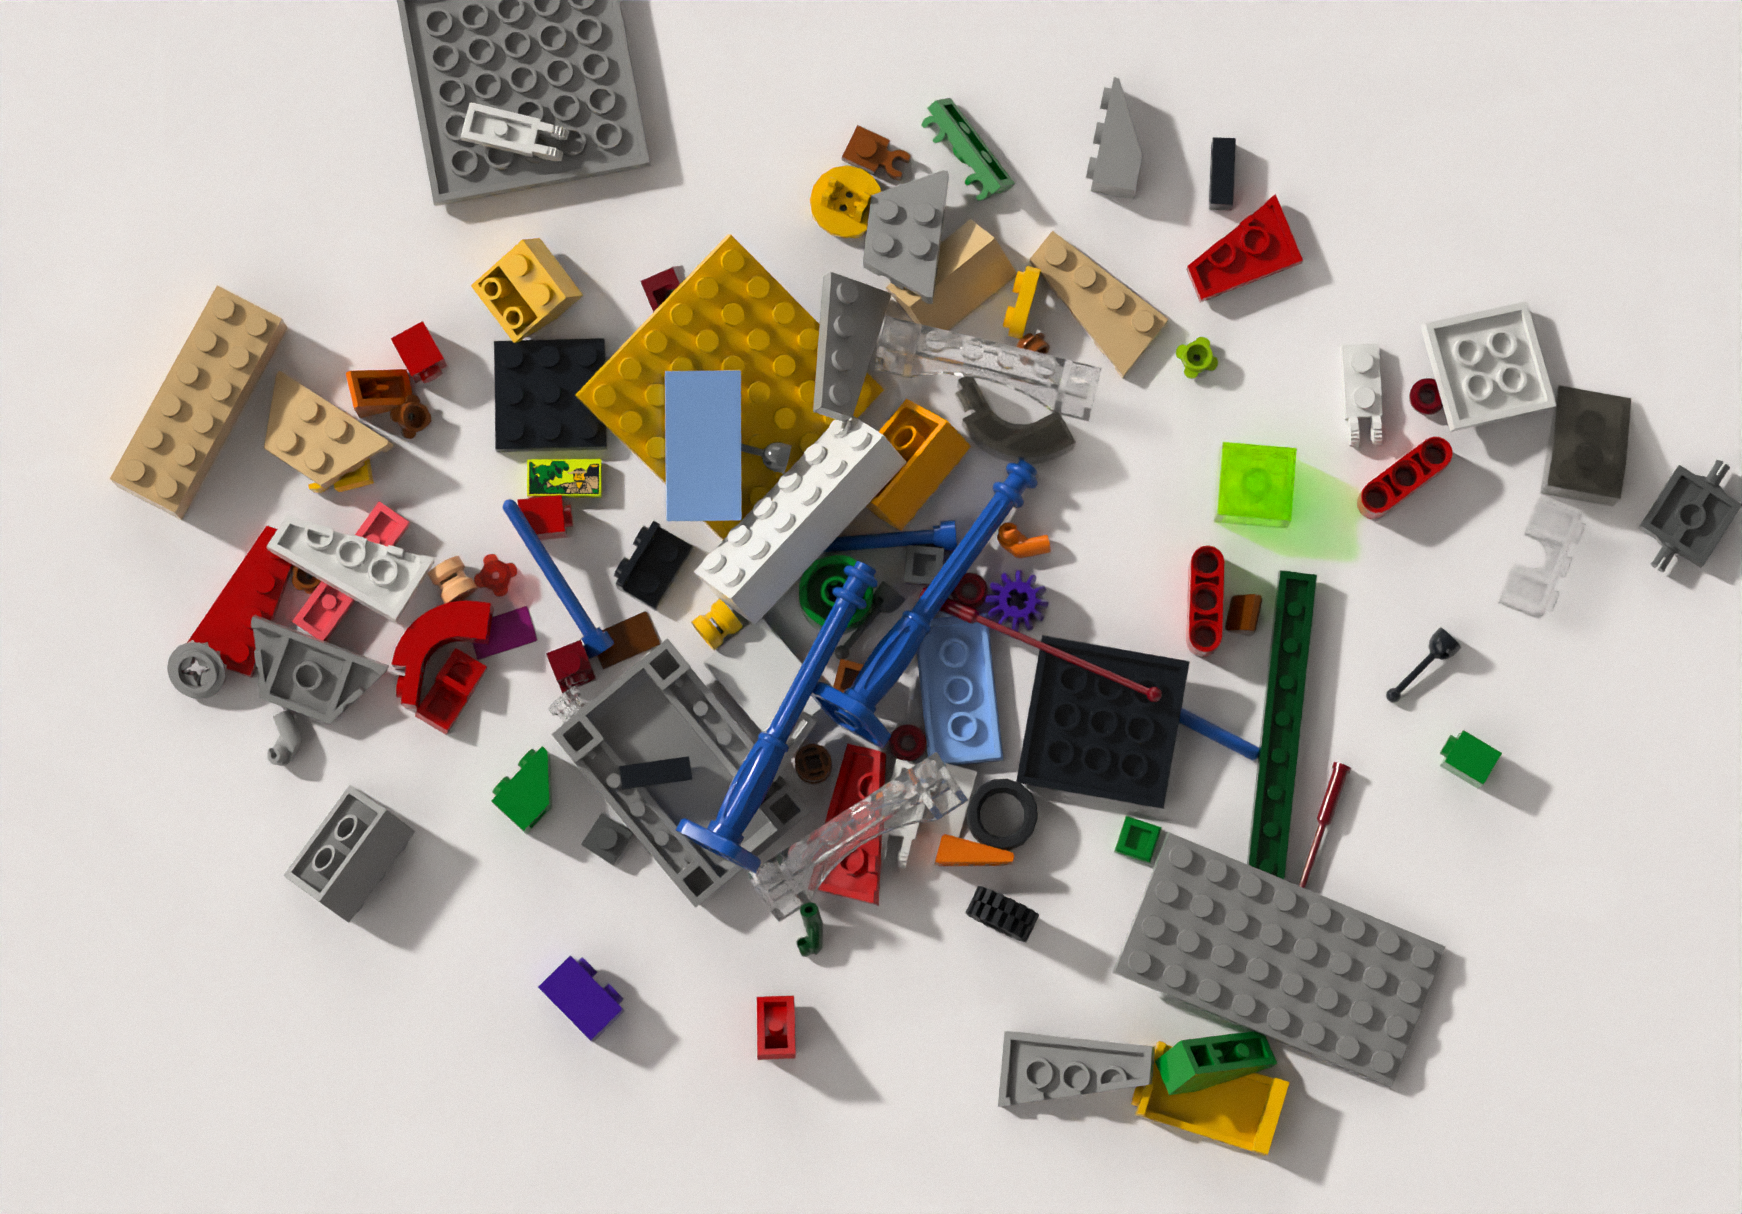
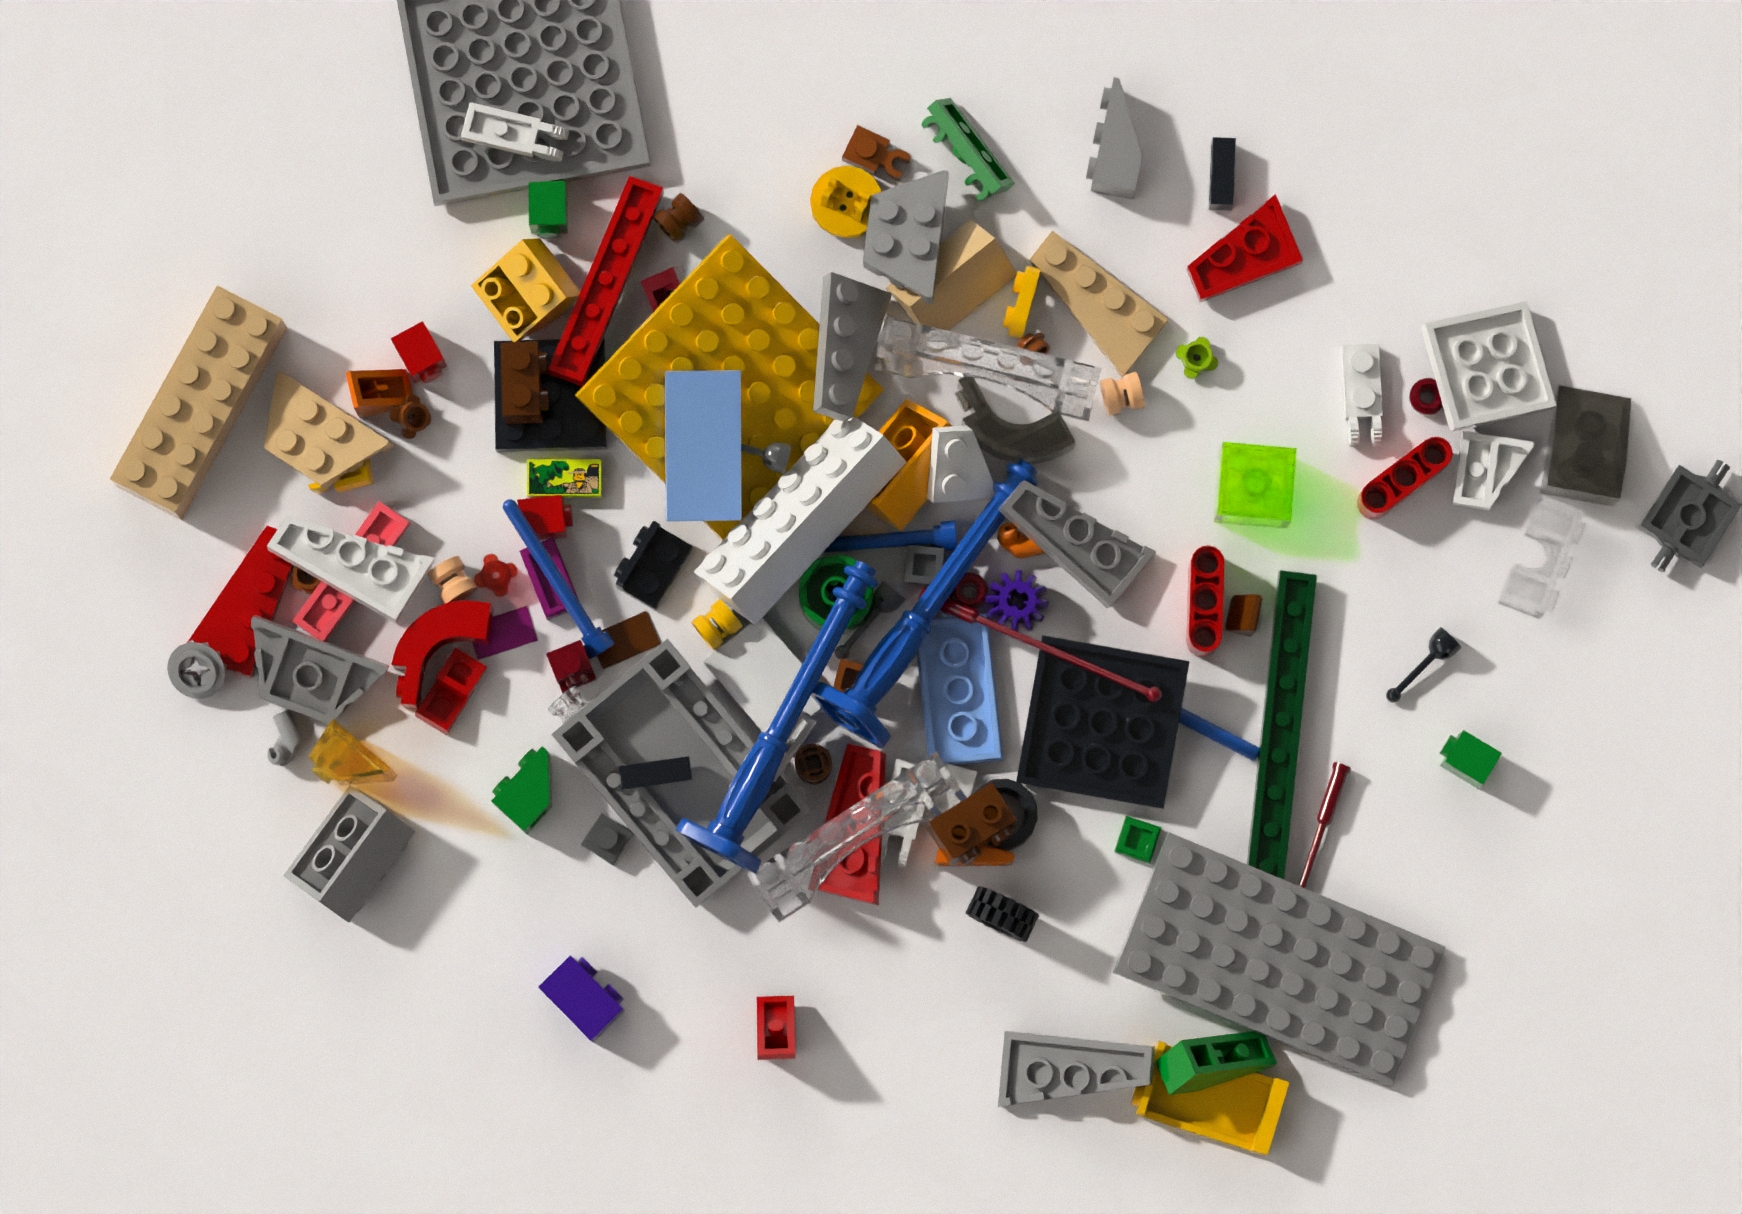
(346, 759): none -> clear yellow slope
(522, 382): none -> reddish brown brick
(547, 596): none -> magenta tile
(548, 208): none -> green brick
(605, 281): none -> red plate
(675, 221): none -> reddish brown wheel
(814, 928): dark green arm -> none
(916, 734): dark red plate -> none
(957, 466): none -> white wing
(972, 825): none -> reddish brown brick
(1087, 550): none -> light grey wing
(1114, 396): none -> light nougat wheel
(1485, 468): none -> white wing

